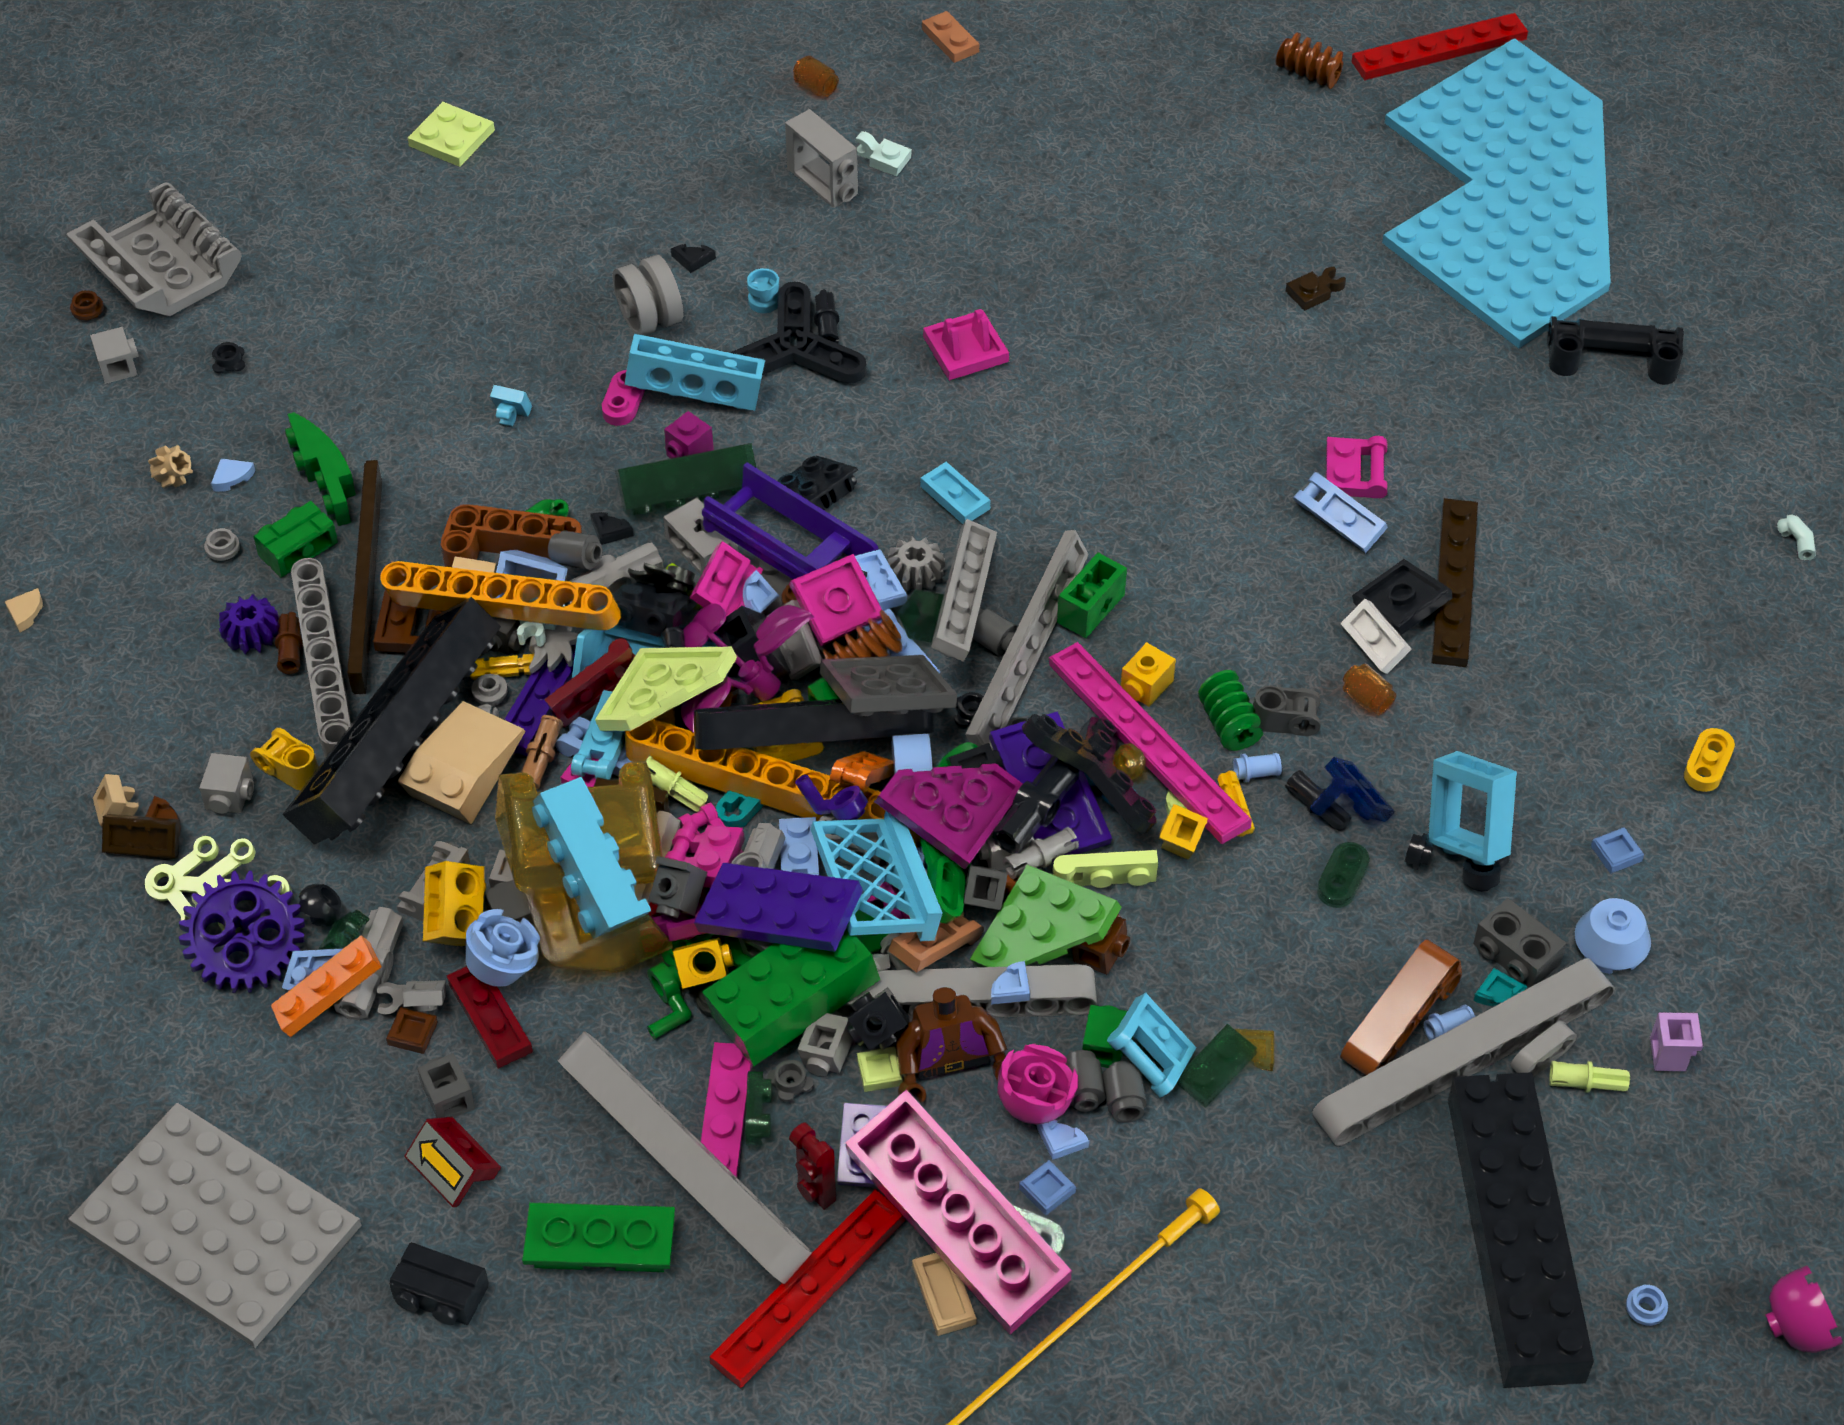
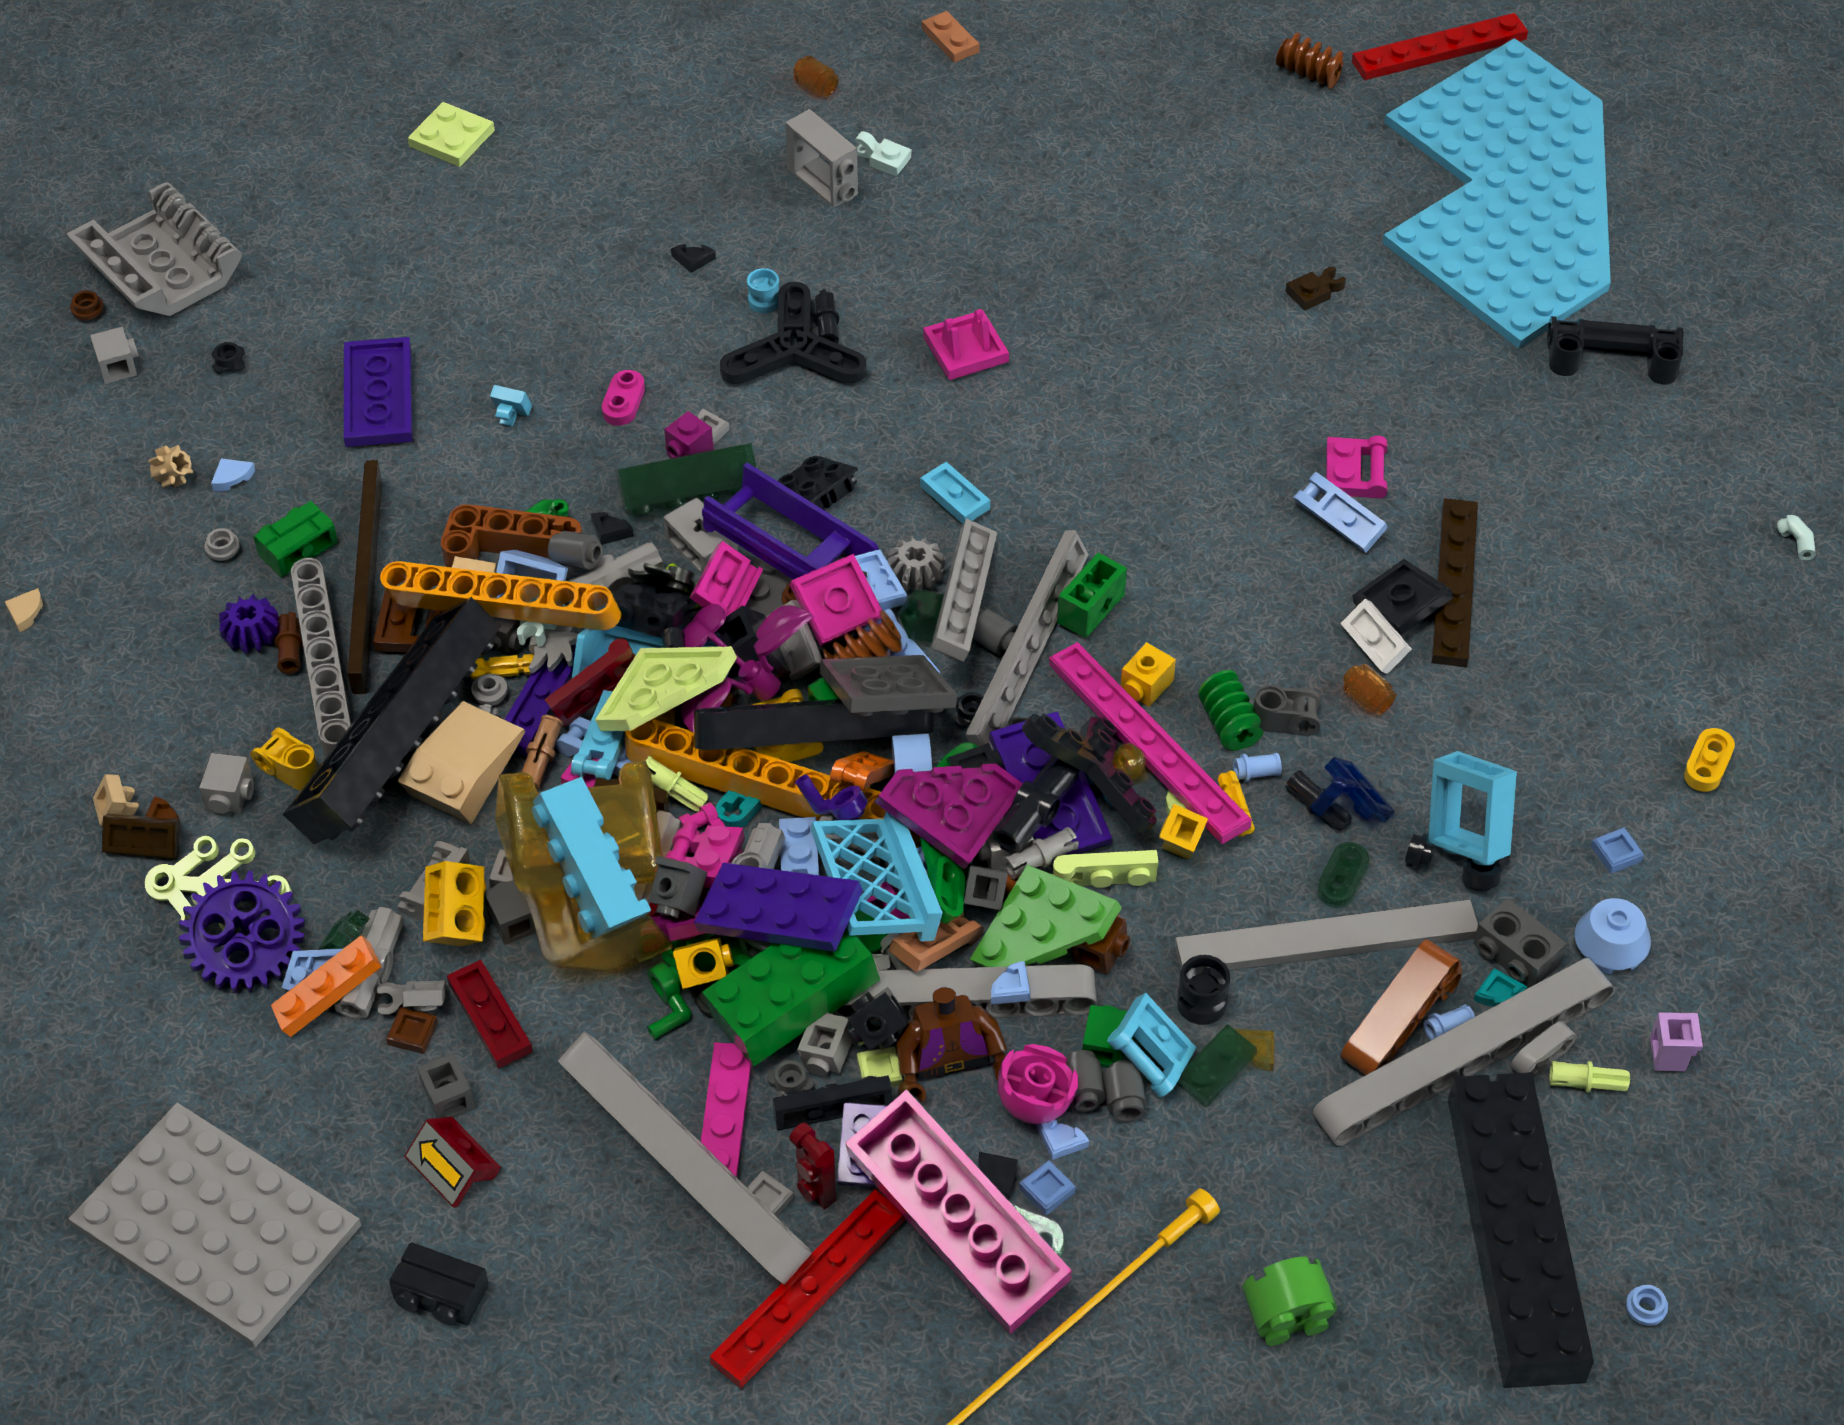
(320, 904): black plate -> none
(323, 464): green slope -> none
(377, 392): none -> dark purple plate
(500, 948): light blue cone -> none
(599, 1236): green brick -> none
(648, 295): light grey wheel -> none
(694, 372): medium azure brick -> none
(719, 426): none -> light grey tile
(757, 1123): clear green plate -> none
(758, 592): light blue tile -> none
(771, 1193): none -> light grey tile
(829, 1101): none -> black plate
(943, 1295): tan tile -> none
(999, 1171): none -> black tile
(1203, 989): none -> black wheel
(1290, 1299): none -> bright green brick
(1333, 936): none -> light grey tile
(1801, 1313): dark pink cylinder -> none

